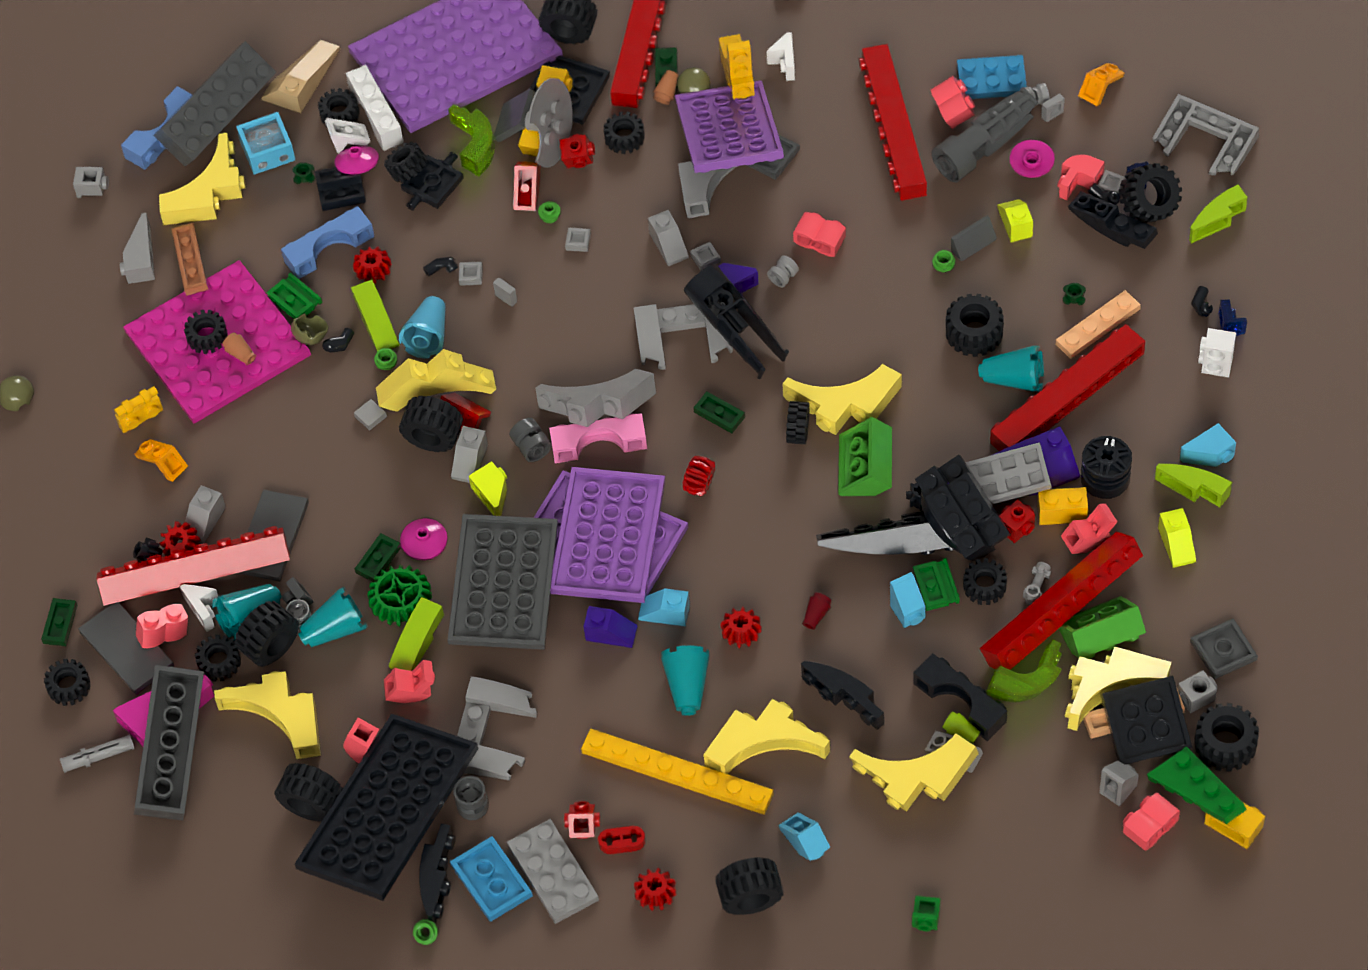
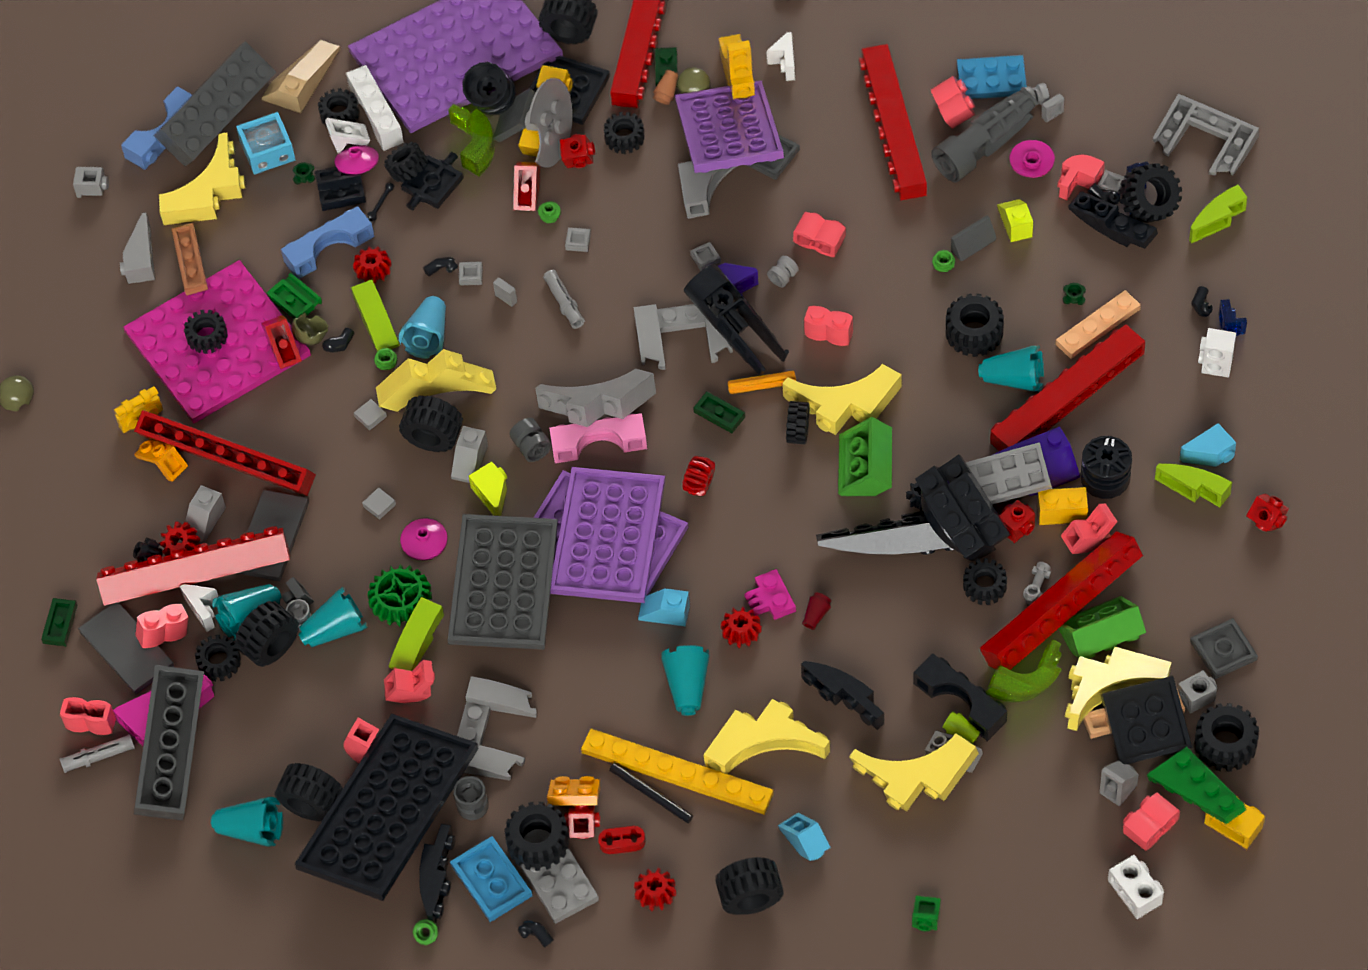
(64, 670): black tyre -> none
(85, 716): none -> coral brick
(225, 453): none -> red brick
(238, 348): nougat cone -> none
(250, 821): none -> teal cone
(272, 700): light yellow arch -> none
(281, 341): none -> red slope
(372, 215): none -> black hinge
(377, 557): dark green plate -> none
(379, 503): none -> light grey tile
(471, 412): red panel -> none
(481, 80): none -> black wheel
(534, 818): none -> black tyre
(535, 929): none -> black arm
(567, 305): none -> light grey pin
(573, 791): none -> light orange plate
(609, 627): dark purple slope -> none
(651, 793): none -> black bar
(667, 237): light grey slope -> none
(759, 382): none -> light orange axle
(770, 596): none -> dark pink hinge
(828, 325): none -> coral brick
(907, 600): medium azure slope -> none
(936, 584): green plate -> none
(1097, 82): light orange bracket -> none
(1130, 889): none -> white brick
(1177, 537): neon yellow slope -> none
(1268, 512): none -> red brick

